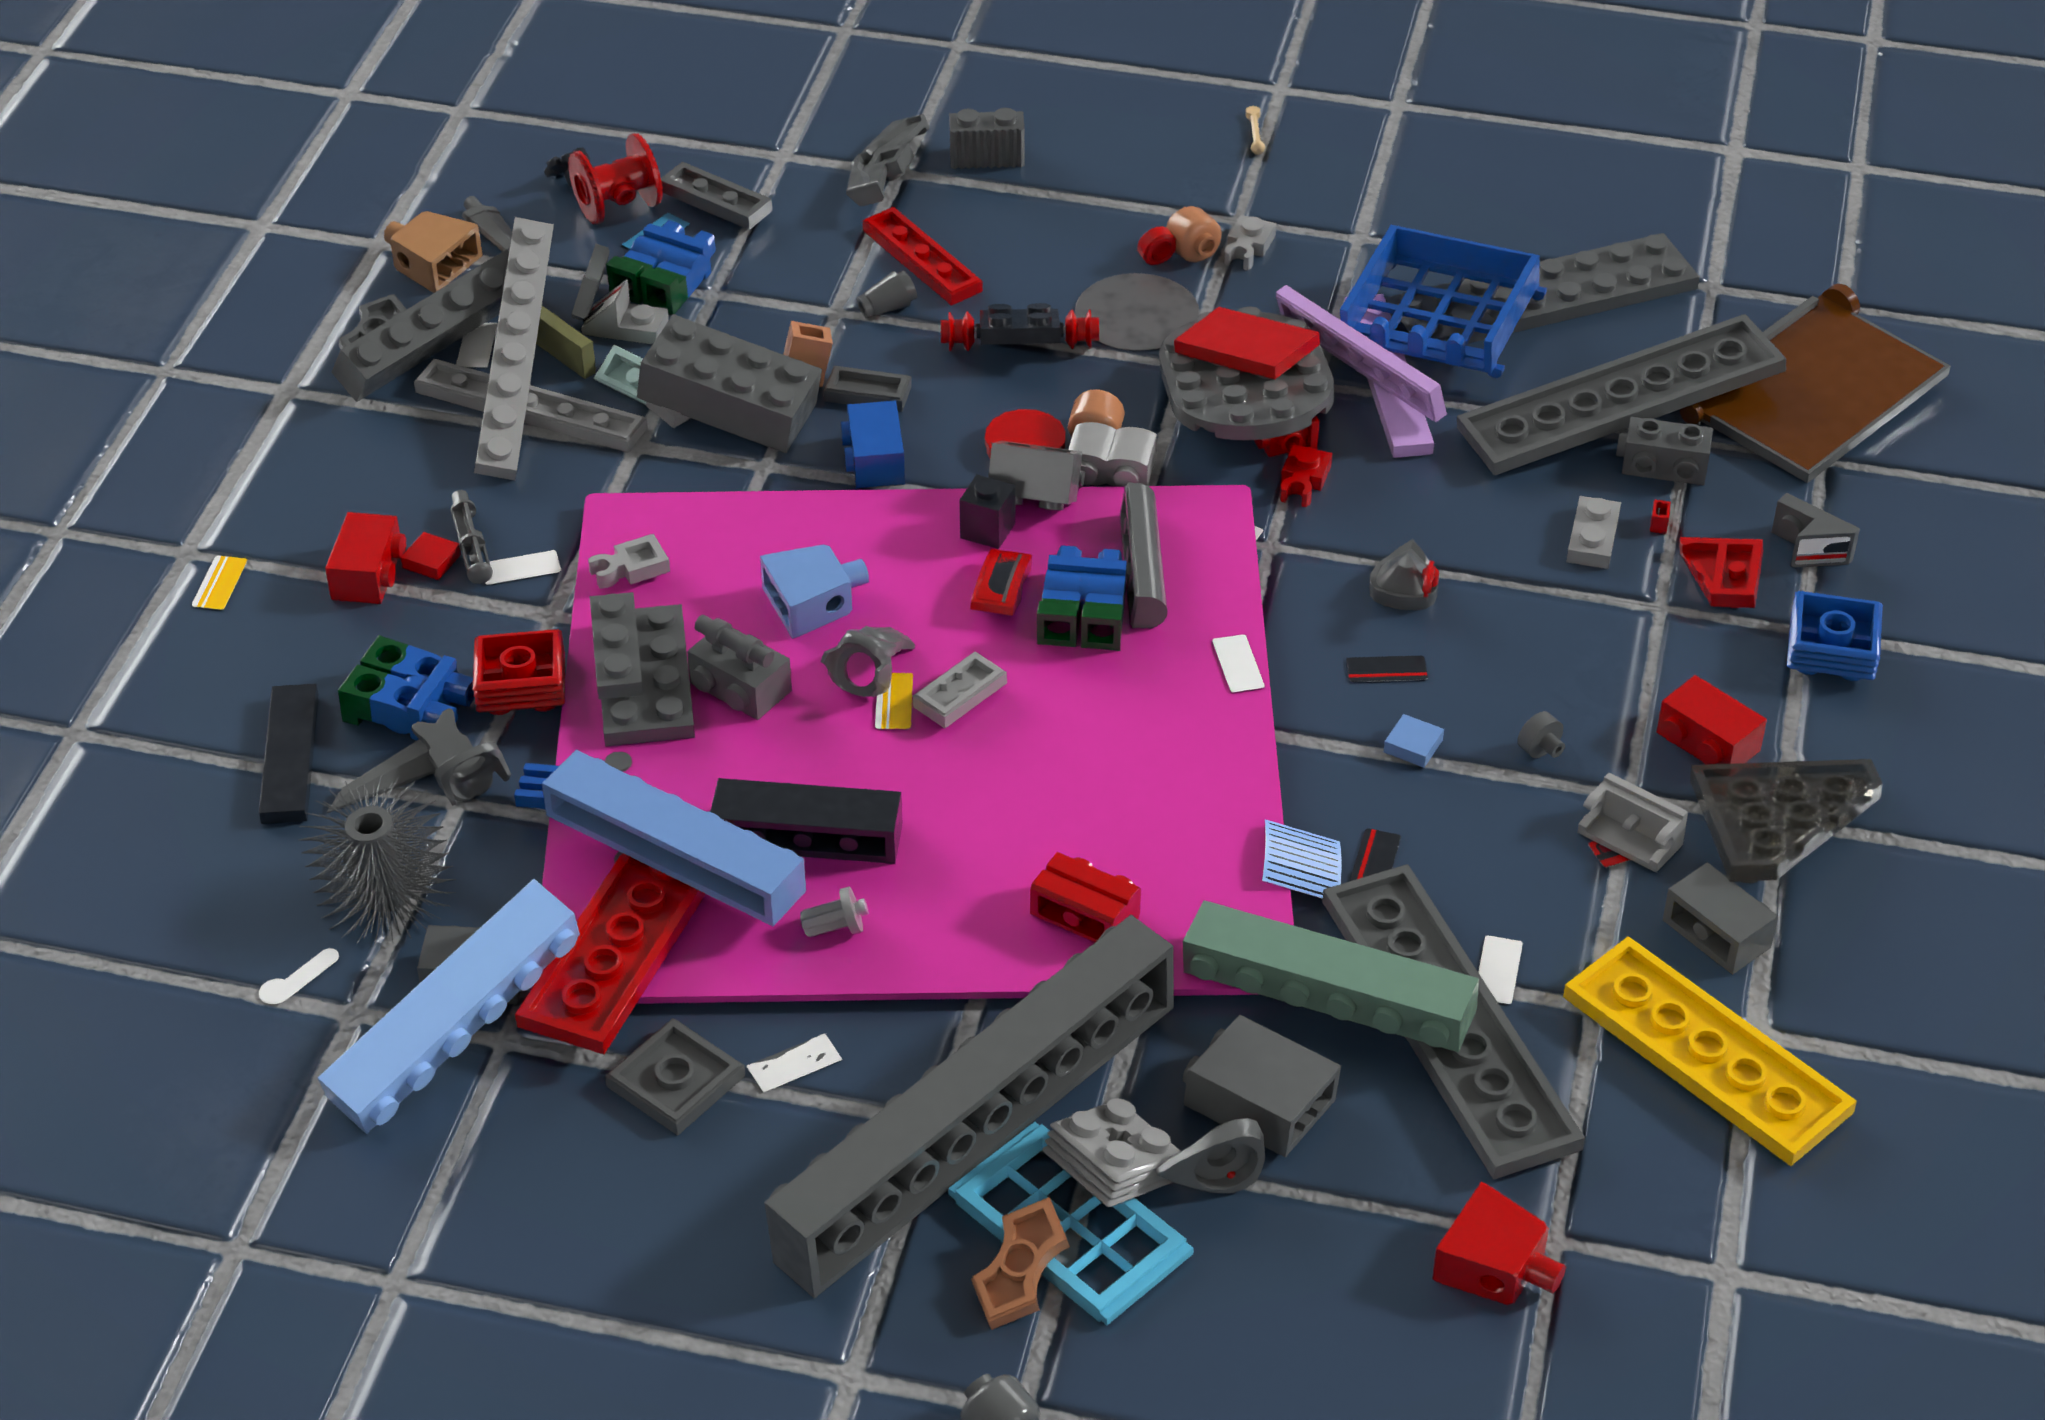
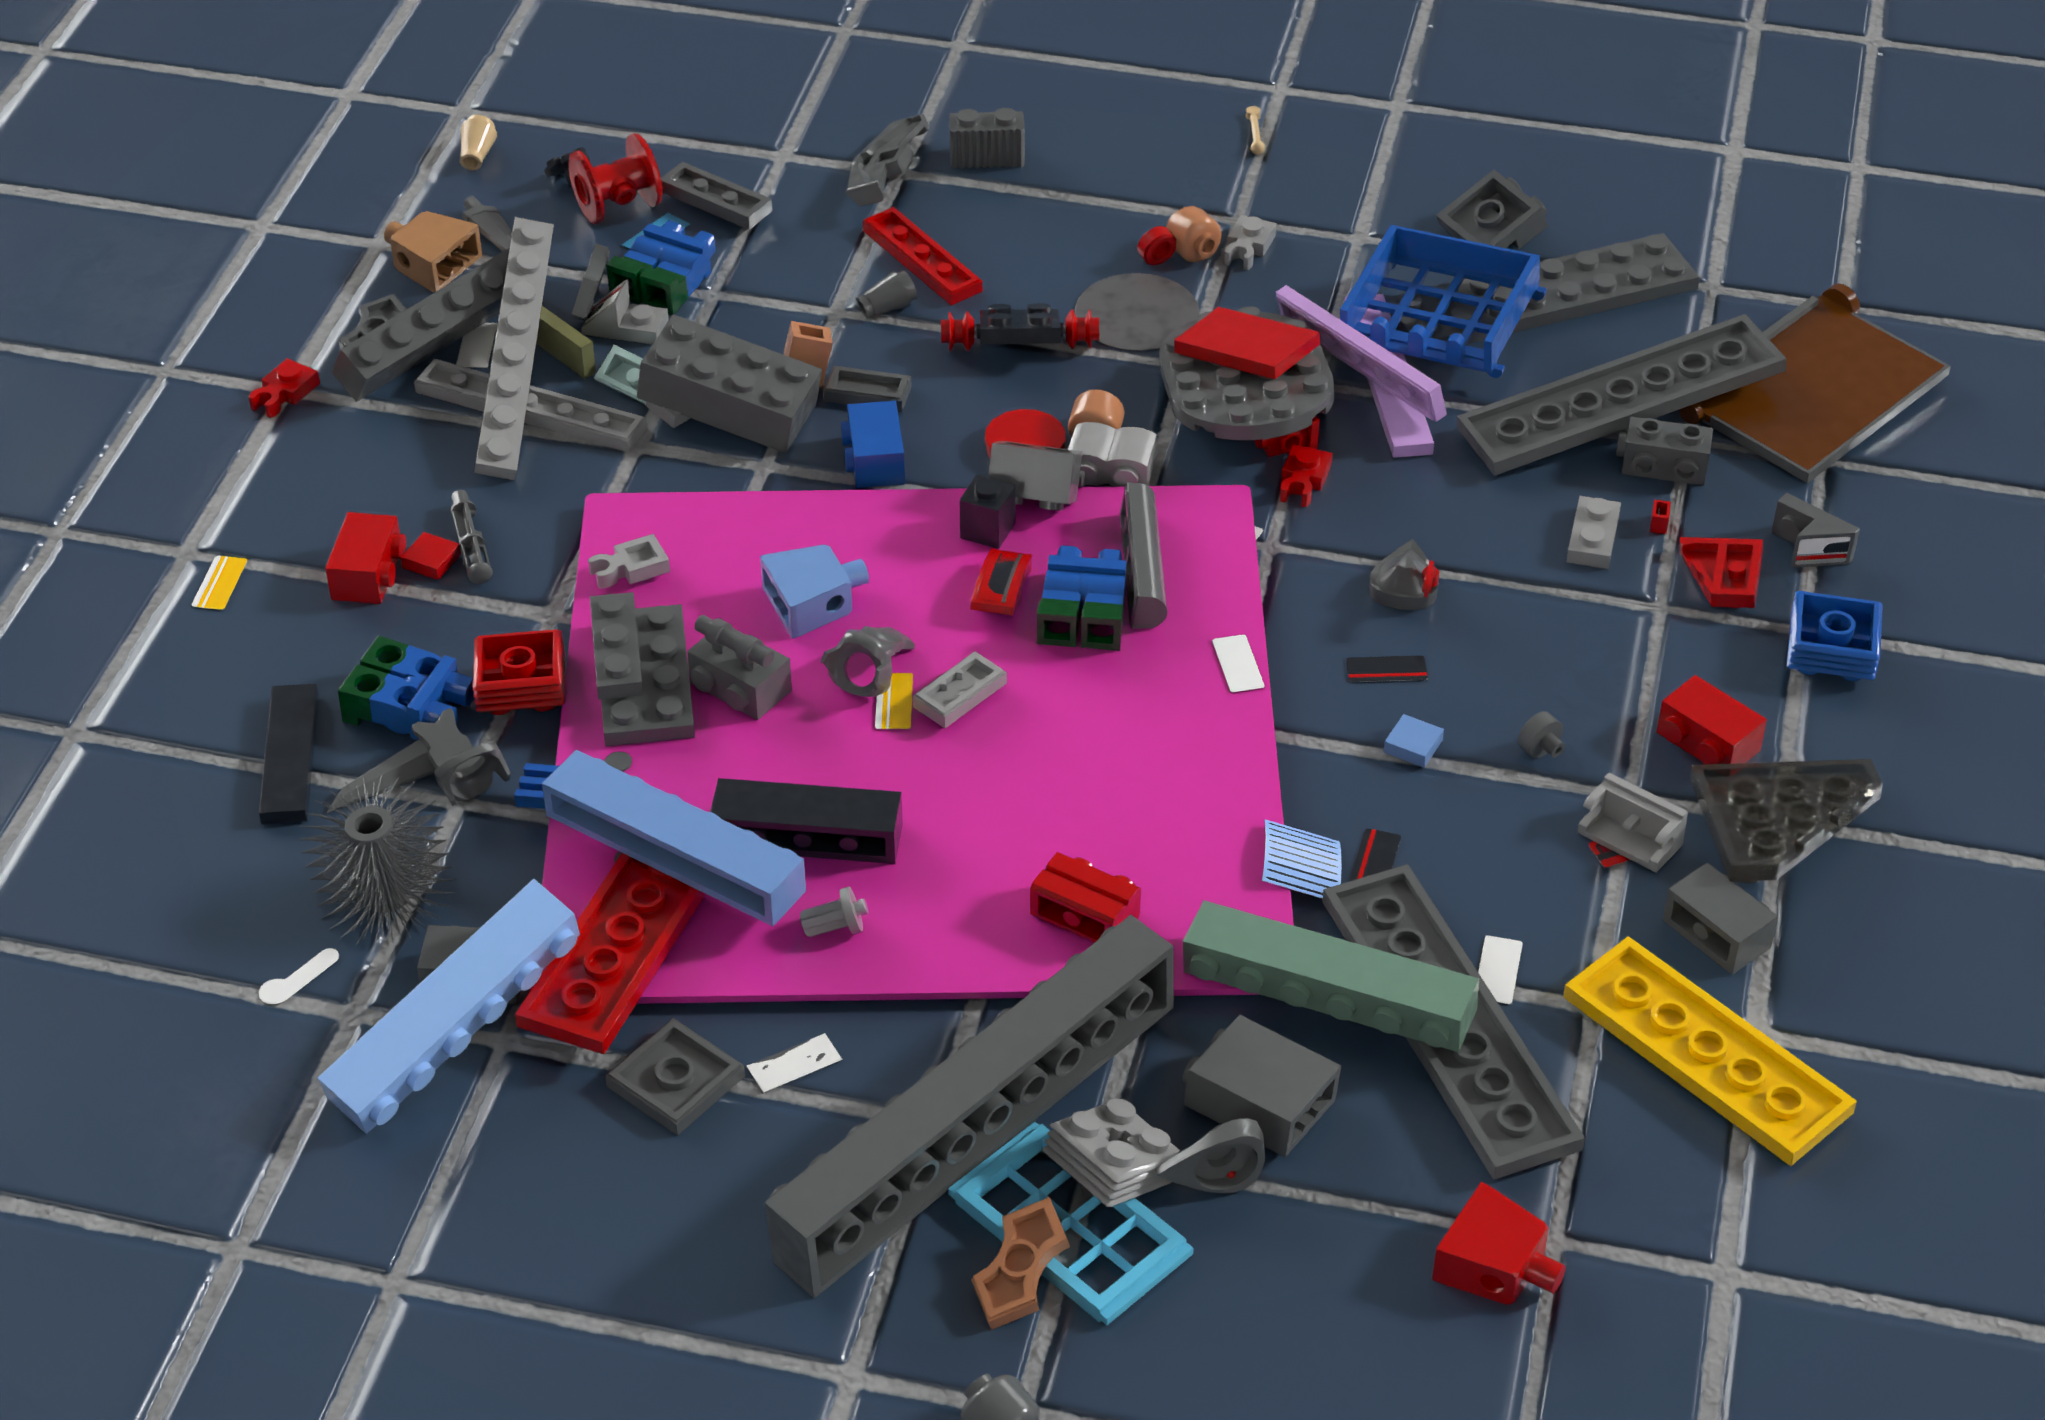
(287, 383): none -> red plate
(477, 138): none -> tan cone
(524, 567): white sticker -> none
(1494, 213): none -> dark grey plate

